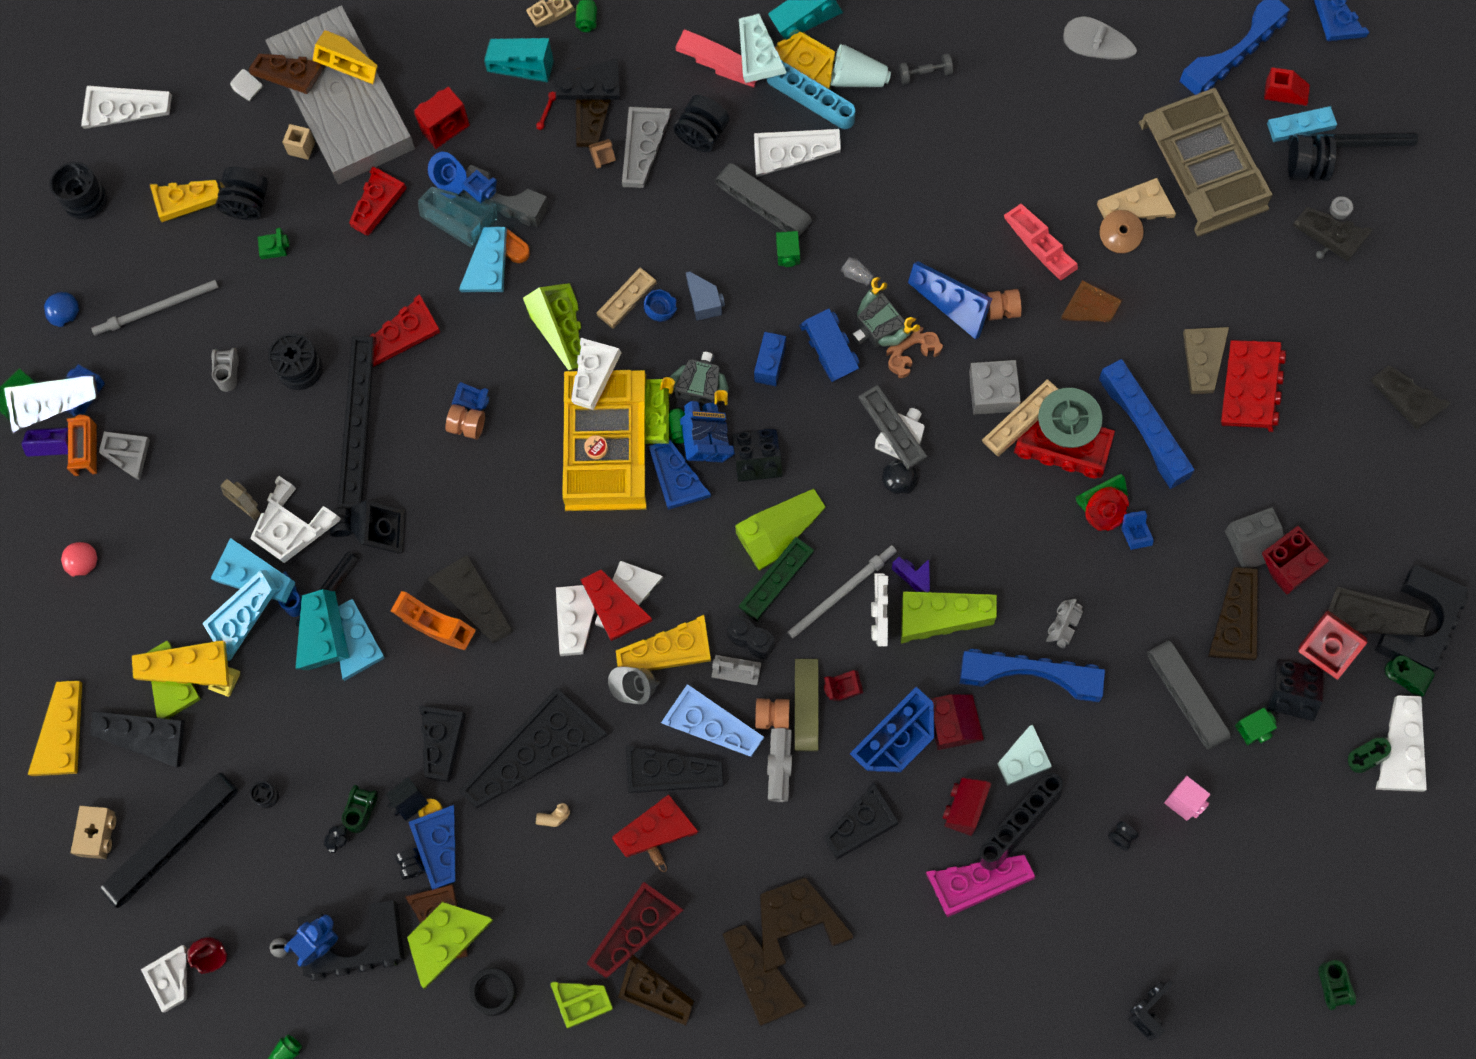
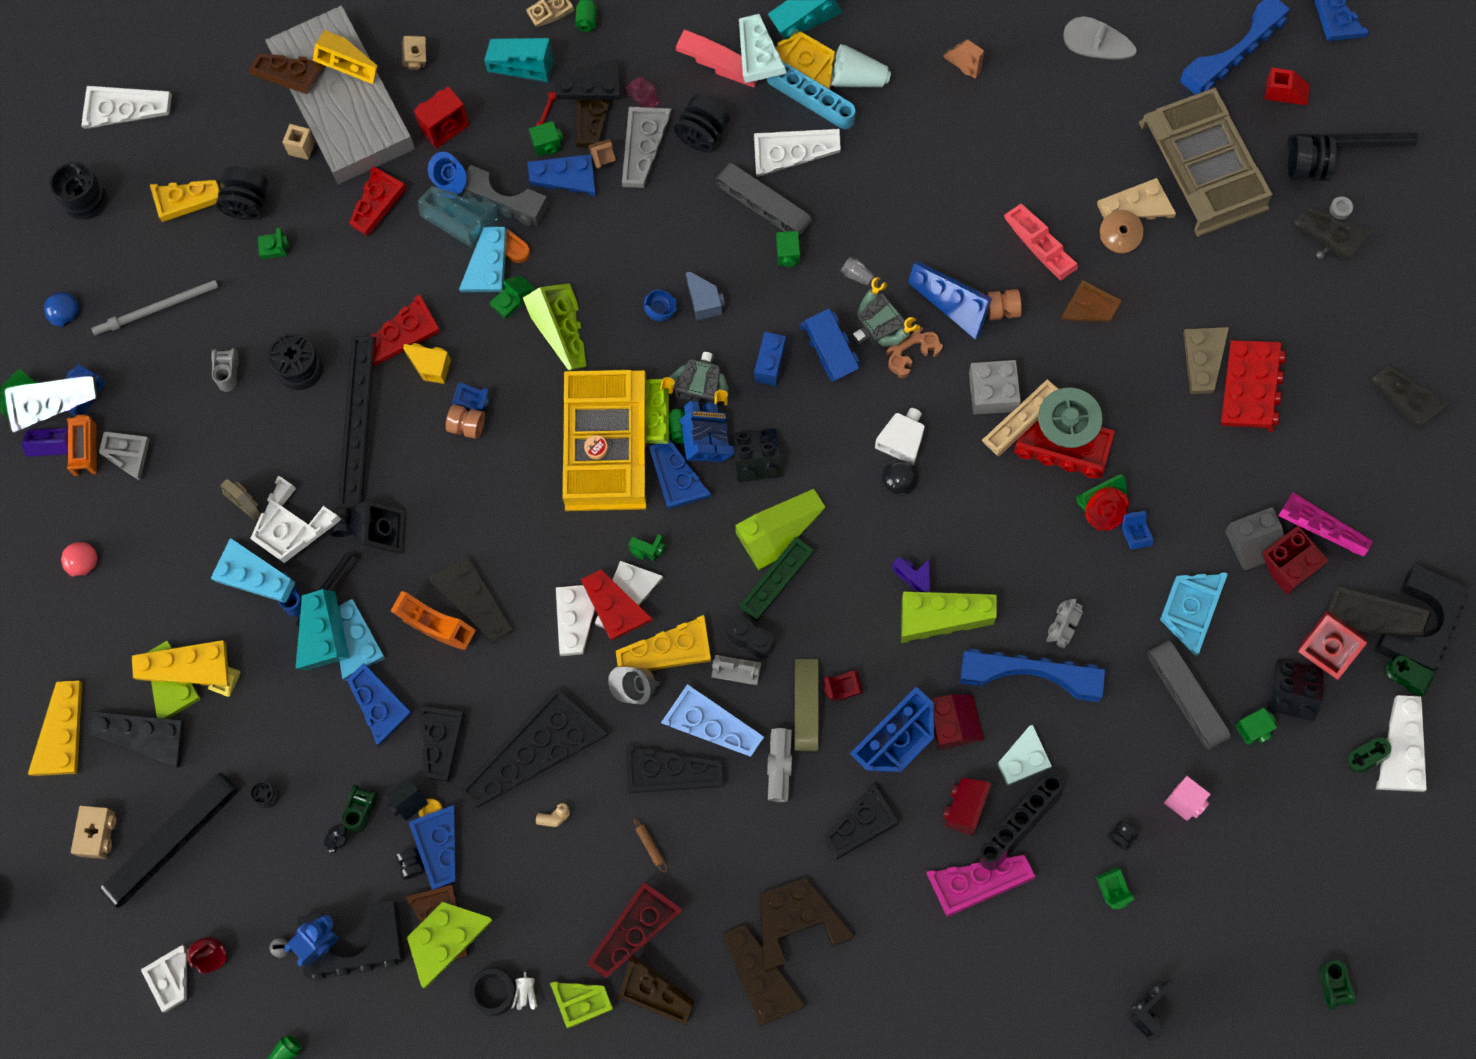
(240, 612): medium azure wing -> none
(246, 85): white slope -> none
(380, 706): none -> blue wing
(413, 52): none -> tan brick
(429, 363): none -> yellow slope
(479, 186): blue bracket -> none
(511, 296): none -> green slope
(523, 987): none -> white piece
(546, 138): none -> green brick
(566, 173): none -> blue wing
(594, 369): white wing -> none
(626, 298): tan tile -> none
(642, 93): none -> clear pink bracket
(645, 550): none -> green bracket
(654, 827): red wing -> none
(772, 713): nougat wheel -> none
(875, 563): light grey bar -> none
(879, 631): white wing -> none
(892, 427): dark grey tile -> none
(946, 65): dark grey wheel -> none
(966, 57): none -> nougat wing
(1114, 888): none -> green bracket
(1165, 450): blue arch -> none
(1192, 607): none -> medium azure wing
(1237, 623): dark brown wing -> none
(1302, 123): medium azure plate -> none
(1323, 524): none -> dark pink wing

